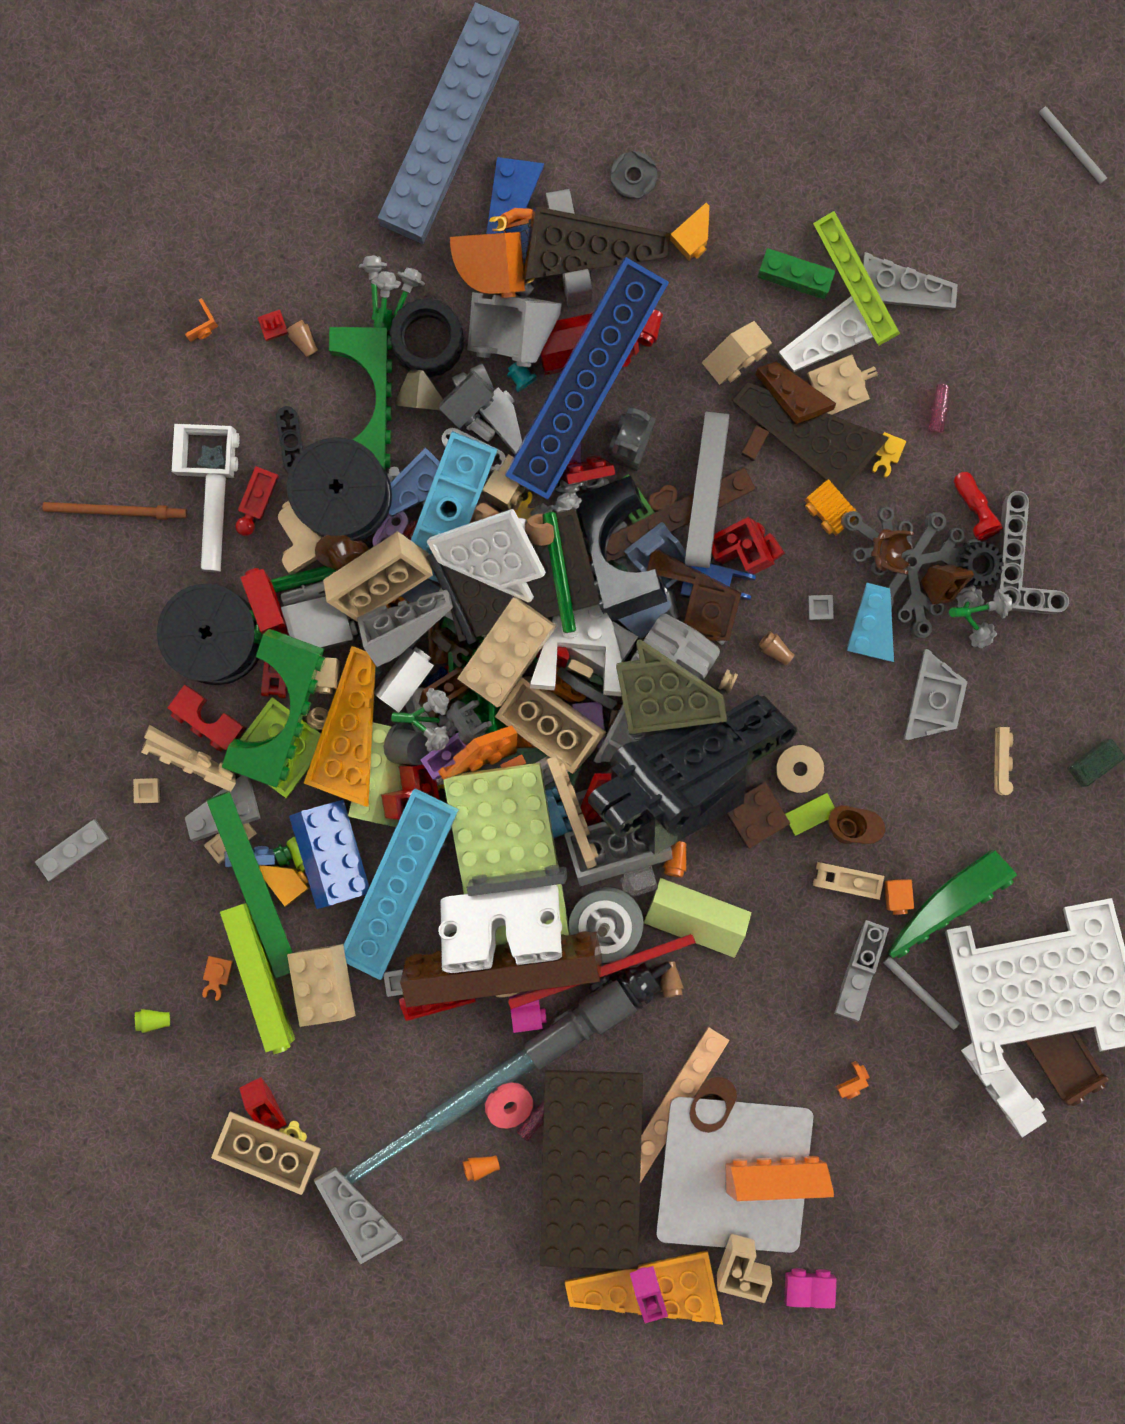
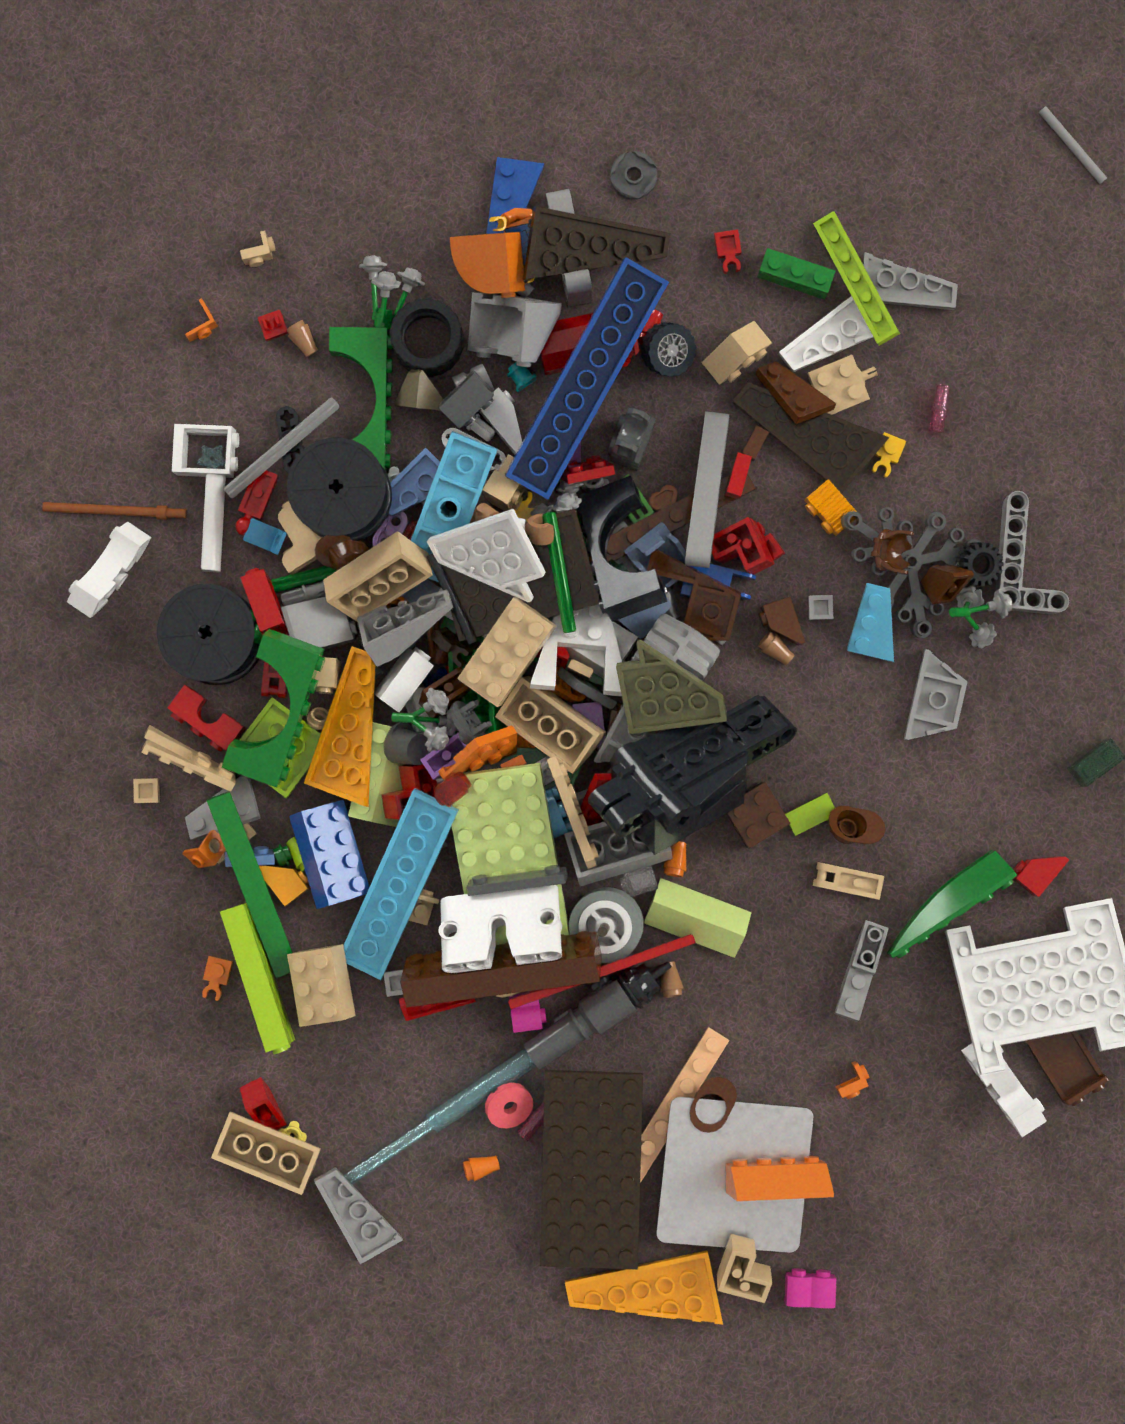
(71, 850): light grey plate -> none
(109, 571): none -> white brick
(151, 1020): lime cone -> none
(202, 855): none -> orange bracket
(256, 255): none -> tan bracket
(264, 536): none -> dark azure bracket
(281, 447): none -> light grey axle
(423, 907): none -> tan bracket
(449, 123): sand blue brick -> none
(452, 789): none -> clear red brick
(648, 1294): dark pink slope -> none
(668, 349): none -> black wheel
(692, 235): light orange slope -> none
(727, 681): tan bush -> none
(728, 247): none -> red plate
(738, 476): none -> red piece
(782, 619): none -> reddish brown slope
(813, 763): tan tile -> none
(899, 896): orange brick -> none
(921, 993): light grey bar -> none
(977, 502): red piece -> none
(1003, 762): tan plate -> none
(1038, 873): none -> red slope

